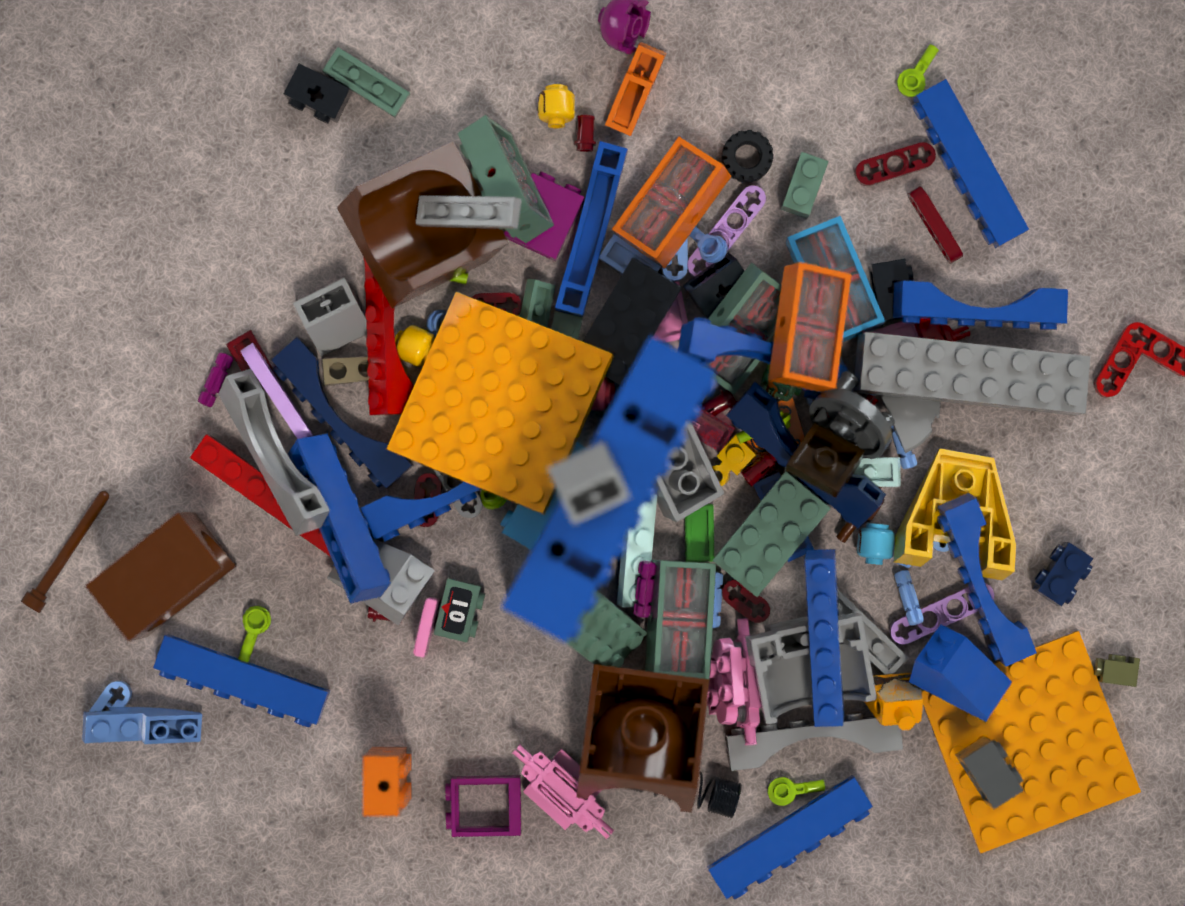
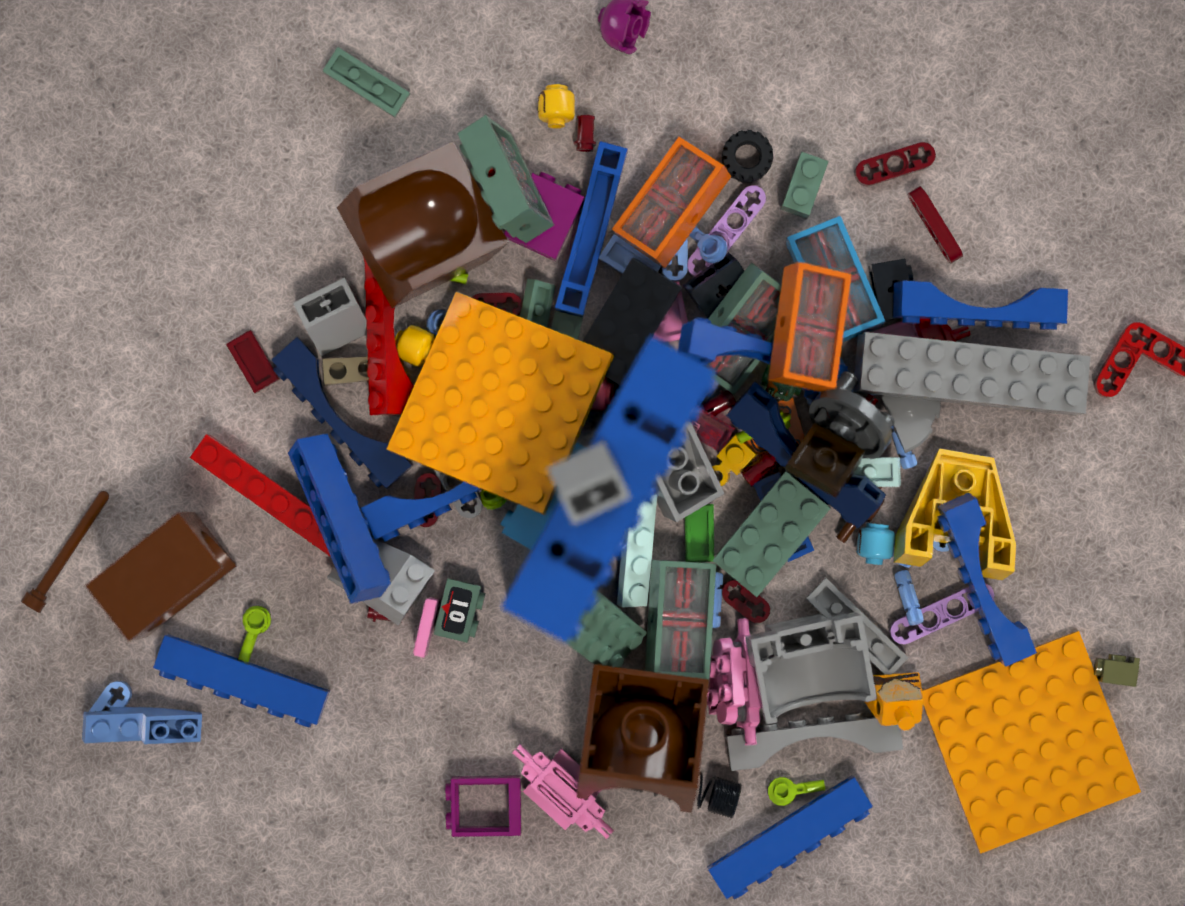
(215, 379): magenta axle -> none
(276, 391): lavender beam -> none
(294, 493): light grey arch -> none
(306, 81): black brick -> none
(385, 781): orange brick -> none
(468, 212): light grey plate -> none
(635, 88): orange slope -> none
(644, 589): magenta axle -> none
(824, 637): blue arch -> none
(912, 81): lime plate -> none
(959, 674): blue slope -> none
(970, 164): blue brick -> none
(989, 771): dark grey brick -> none
(1063, 573): dark blue brick -> none

